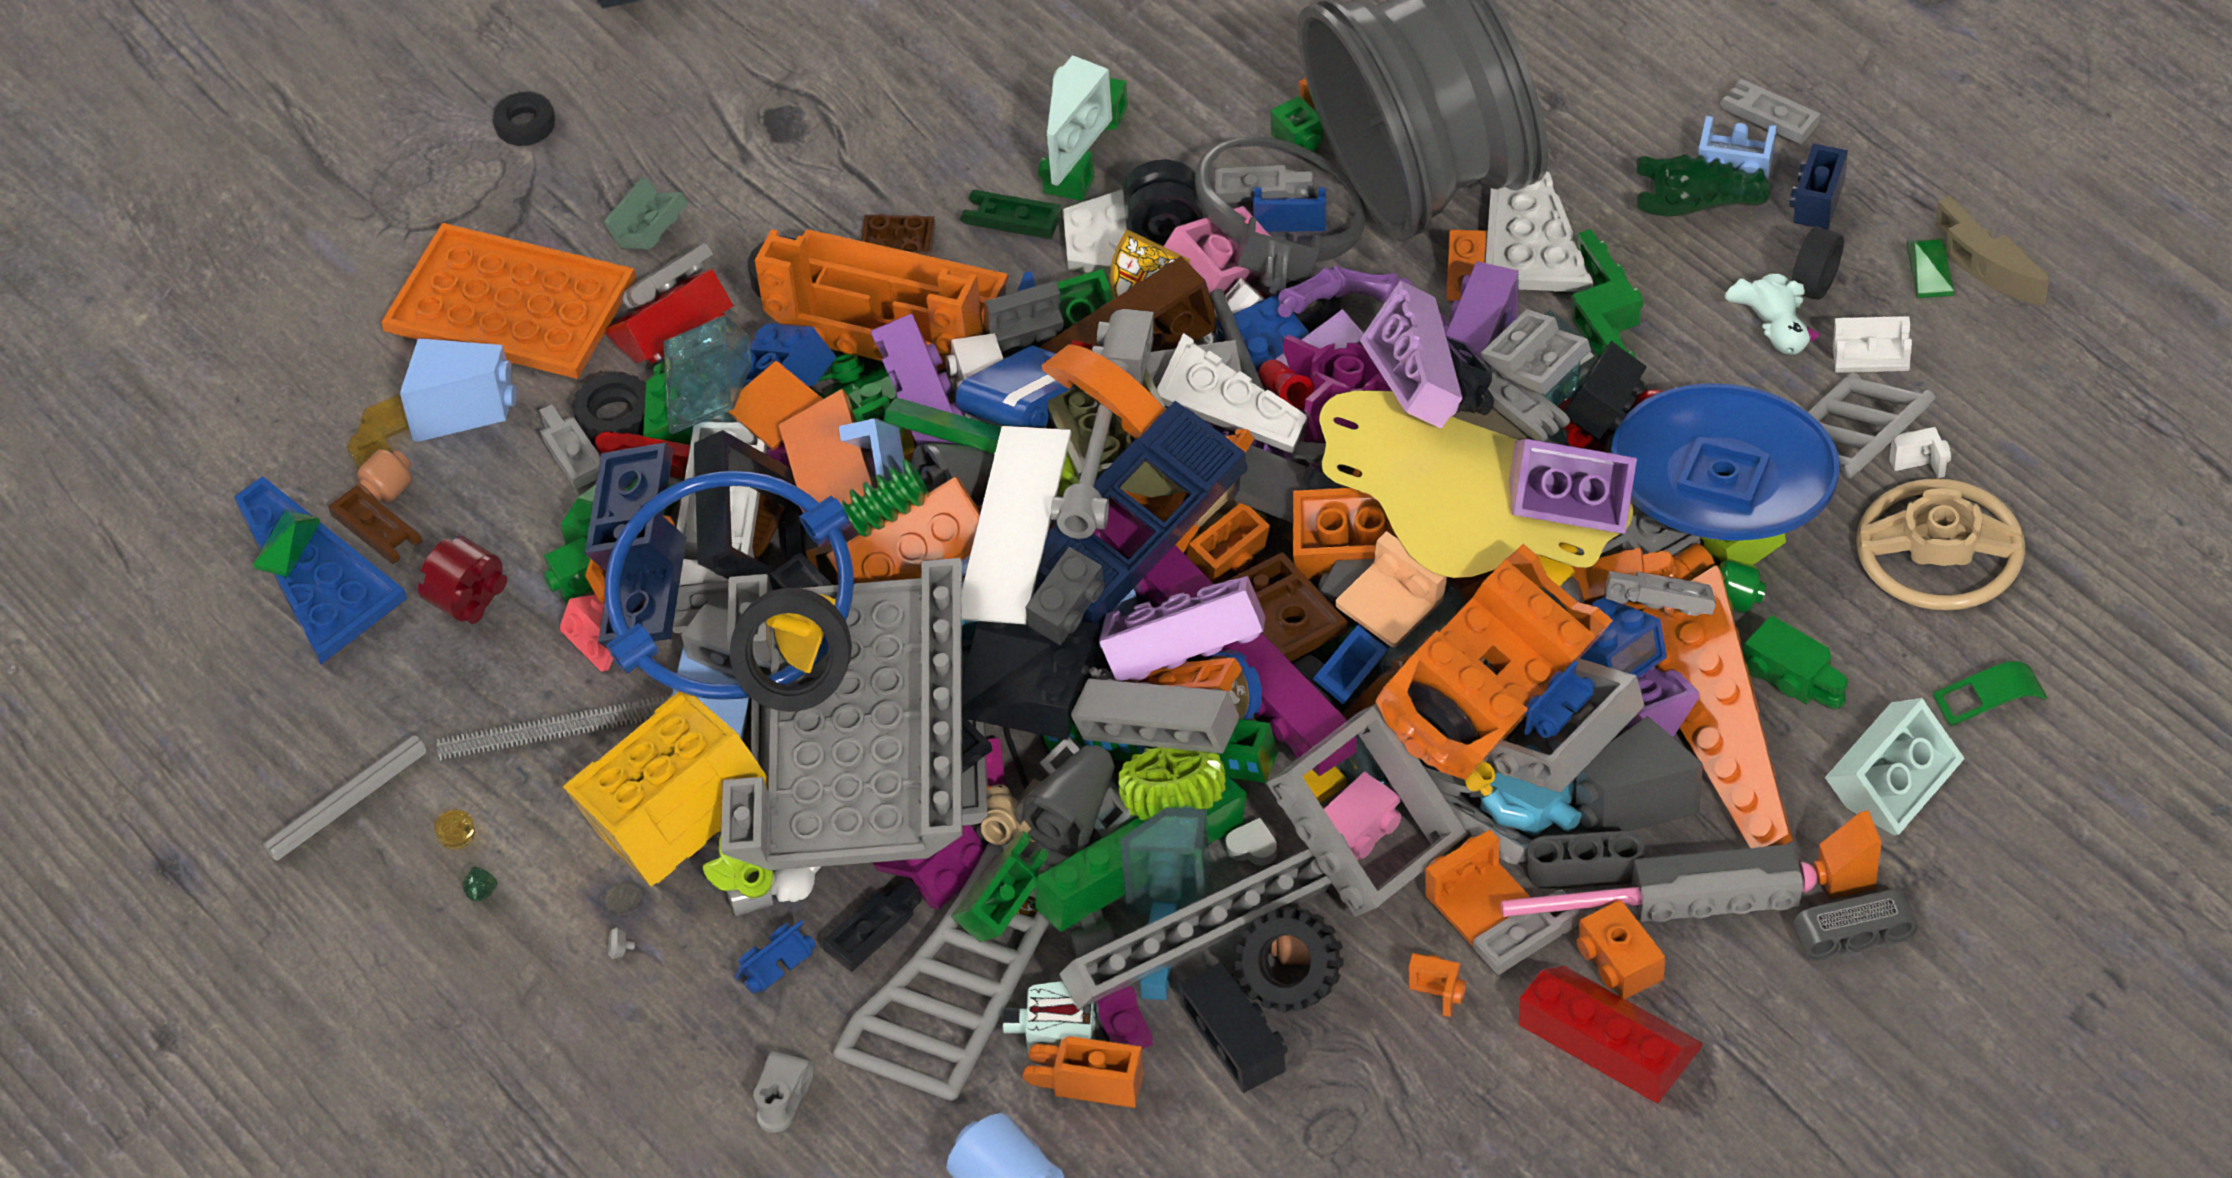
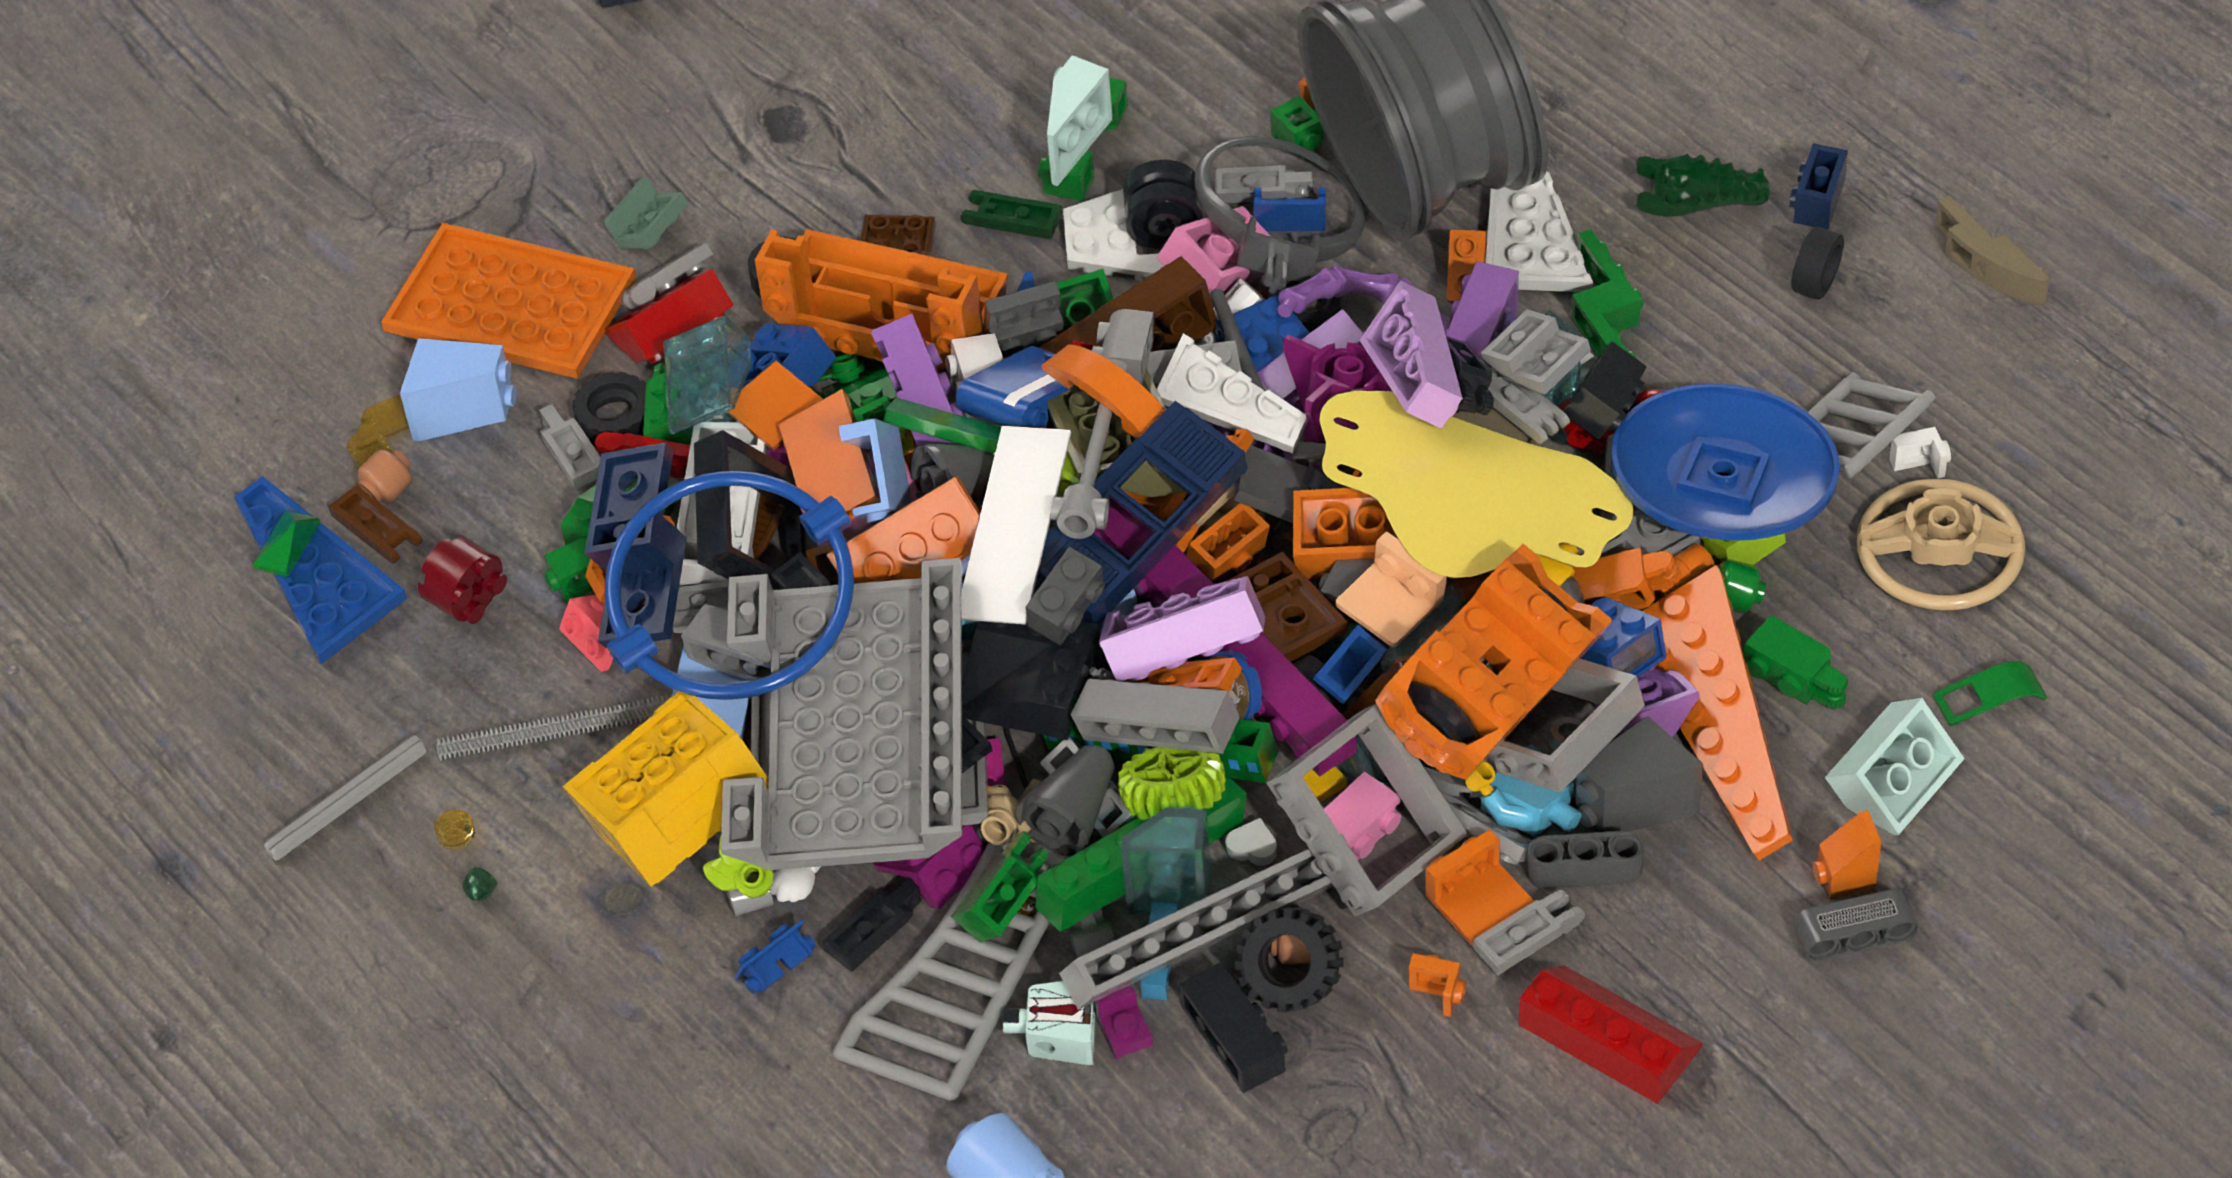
(526, 133): black tyre -> none
(617, 943): light grey rock -> none
(781, 1090): light grey piece -> none
(782, 696): black tyre -> none
(798, 638): yellow shield -> none
(886, 499): green piece -> none
(1088, 1070): orange hinge -> none
(1136, 260): shield -> none
(1286, 383): red piece -> none
(1547, 711): blue hinge -> none
(1571, 485): medium lavender slope -> none
(1621, 950): orange brick -> none
(1660, 591): light grey hinge -> none
(1695, 886): piece -> none
(1737, 149): light blue window -> none
(1768, 109): light grey hinge -> none
(1776, 303): light aqua animal -> none
(1872, 344): white hinge -> none
(1930, 268): green slope -> none

